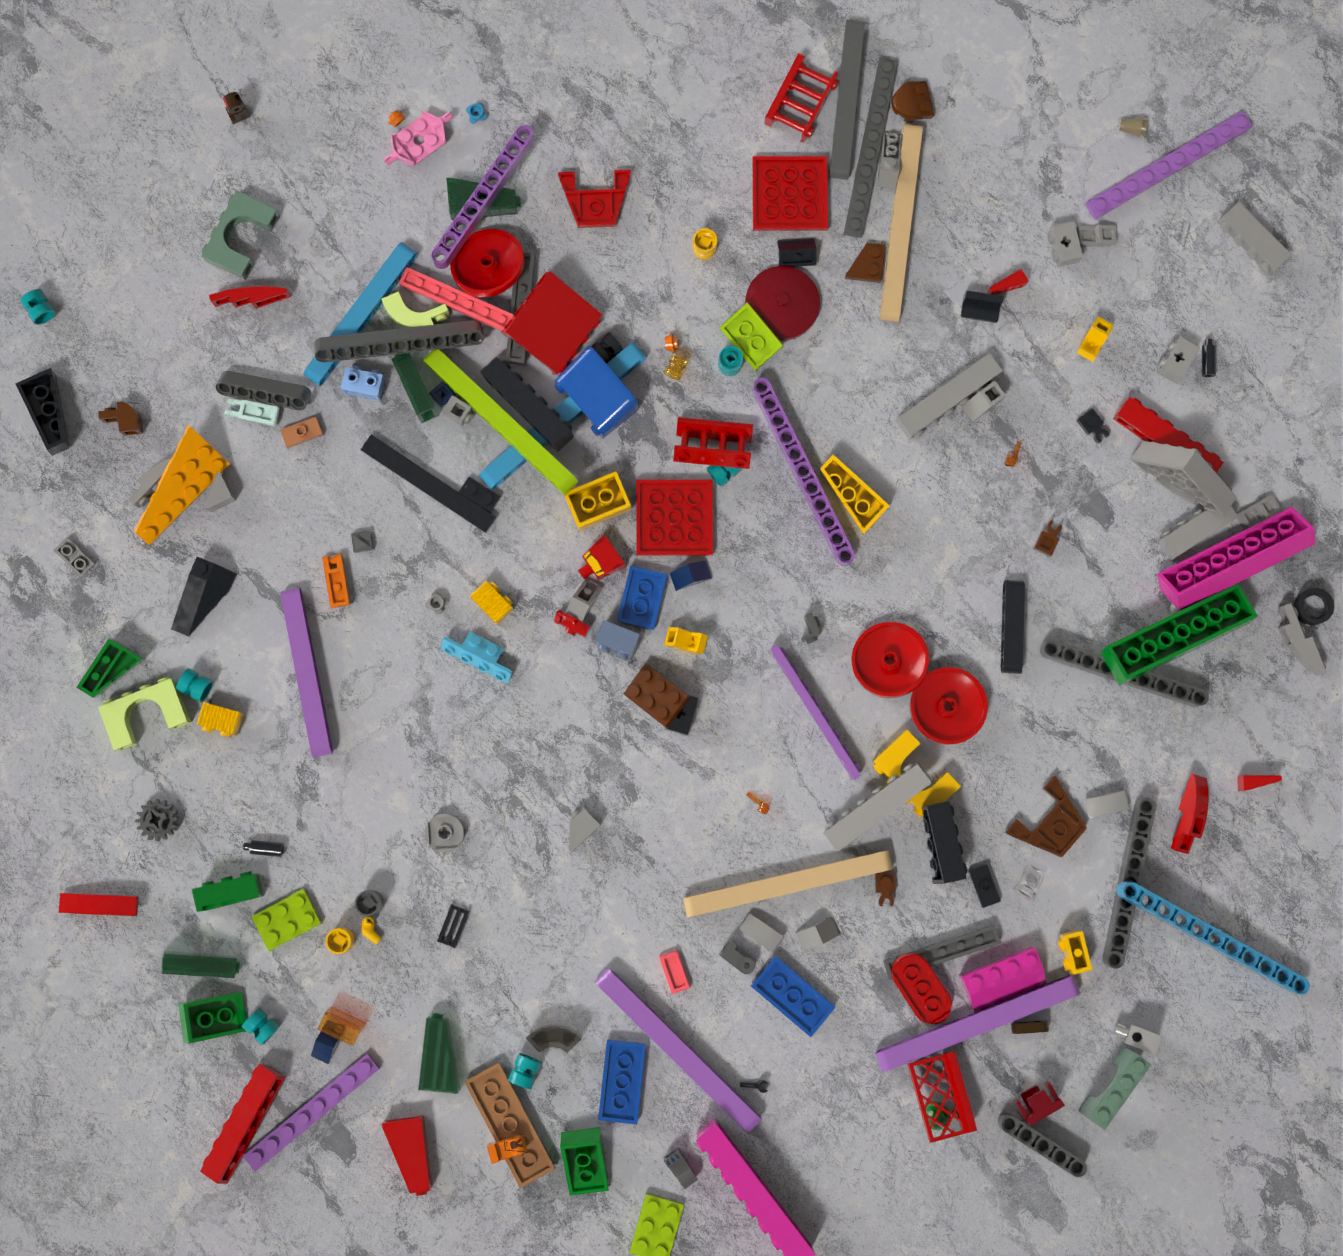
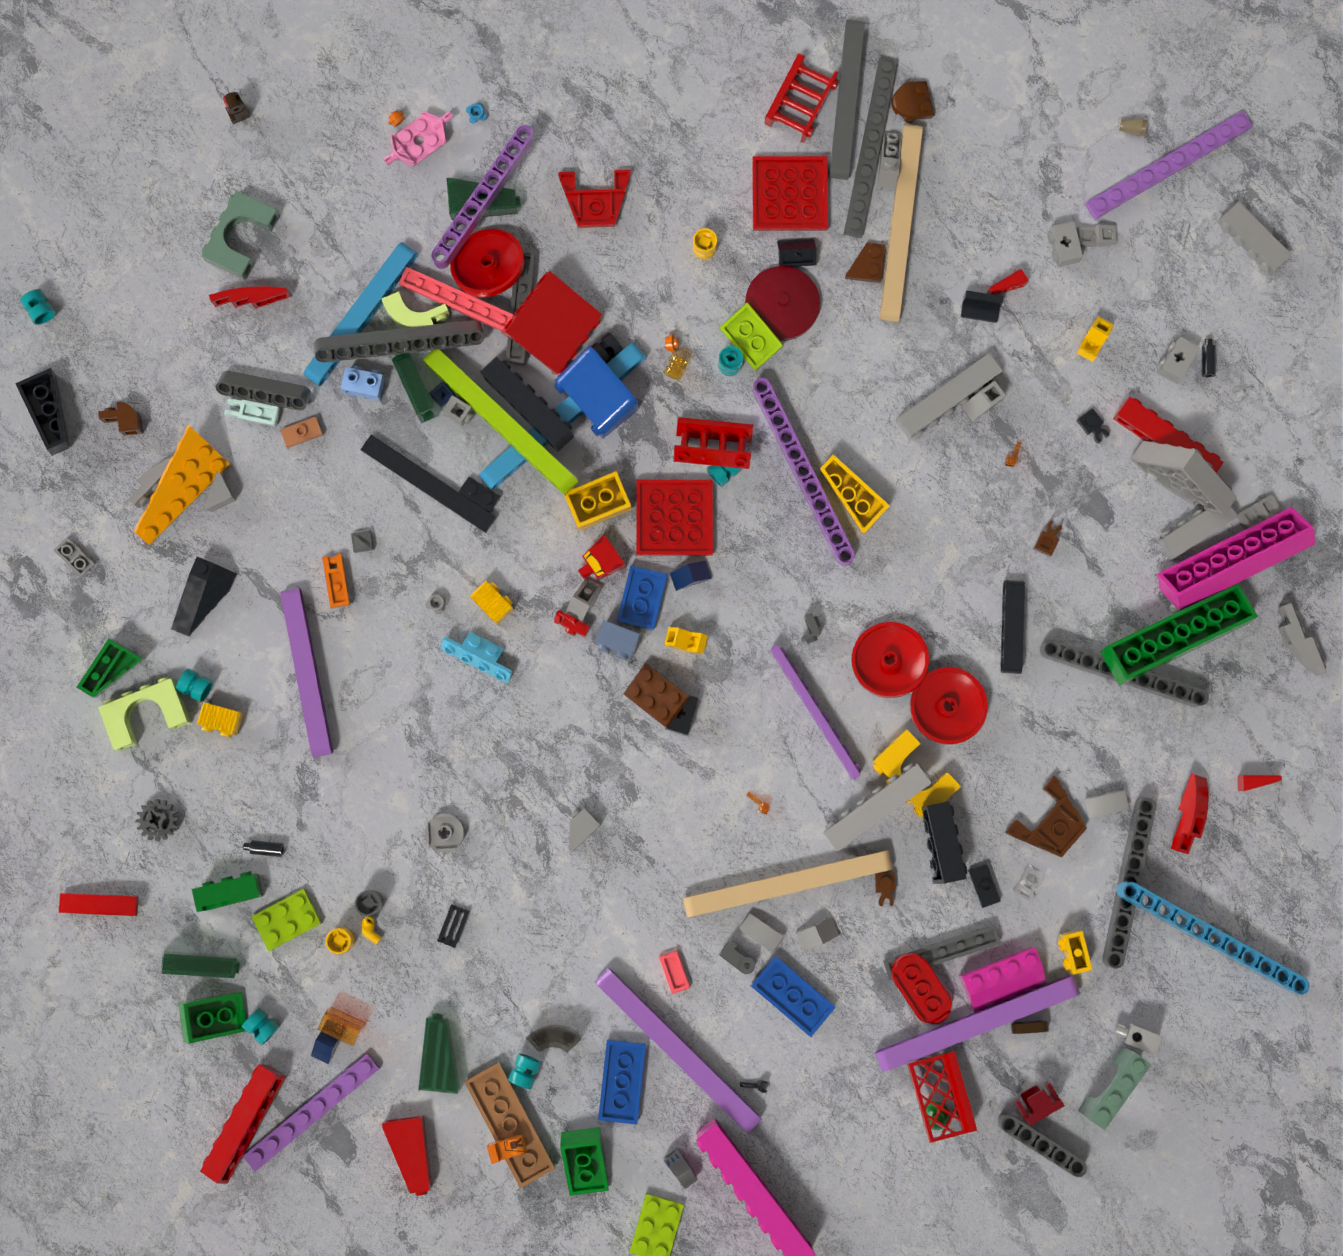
(1328, 604): black tyre -> none

